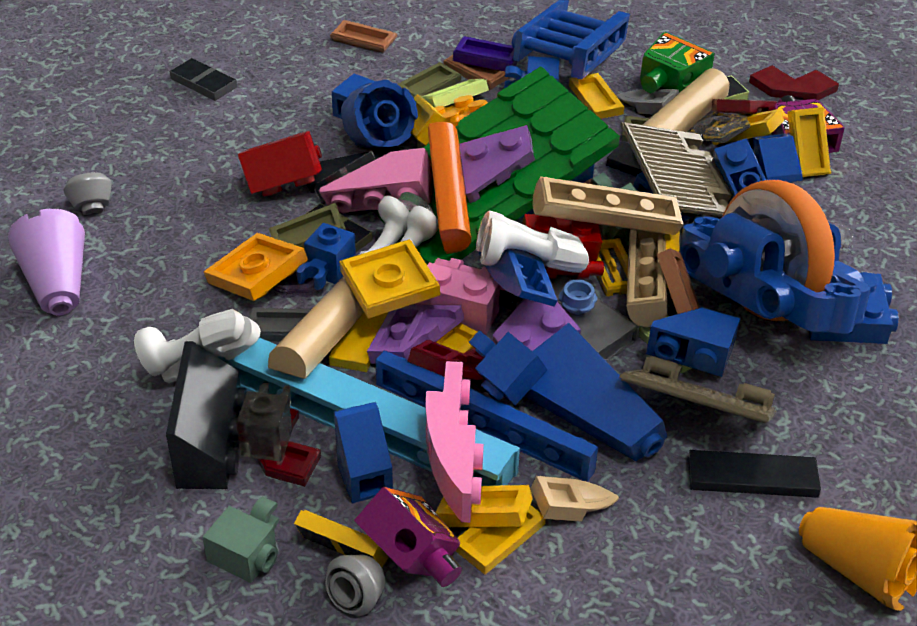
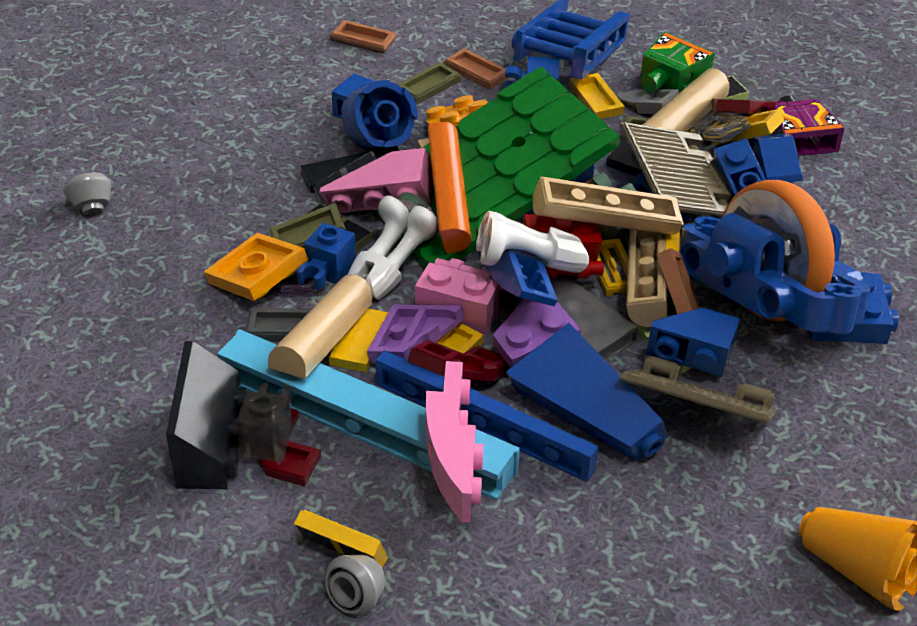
(50, 257): lavender cone -> none
(203, 79): tile -> none
(221, 334): white piece -> none
(243, 541): sand green brick -> none
(280, 163): red brick -> none
(362, 451): blue slope -> none
(389, 278): yellow plate -> none
(411, 534): magenta torso -> none
(426, 115): yellow tile -> none
(448, 95): yellowish green tile -> none
(484, 53): dark purple tile -> none
(490, 545): yellow tile -> none
(494, 159): medium lavender wing -> none
(498, 508): yellow tile -> none
(507, 367): blue brick -> none
(569, 498): tan plate -> none
(578, 297): medium blue plate -> none
(753, 473): black tile -> none
(779, 84): dark red tile -> none
(810, 139): yellow tile -> none

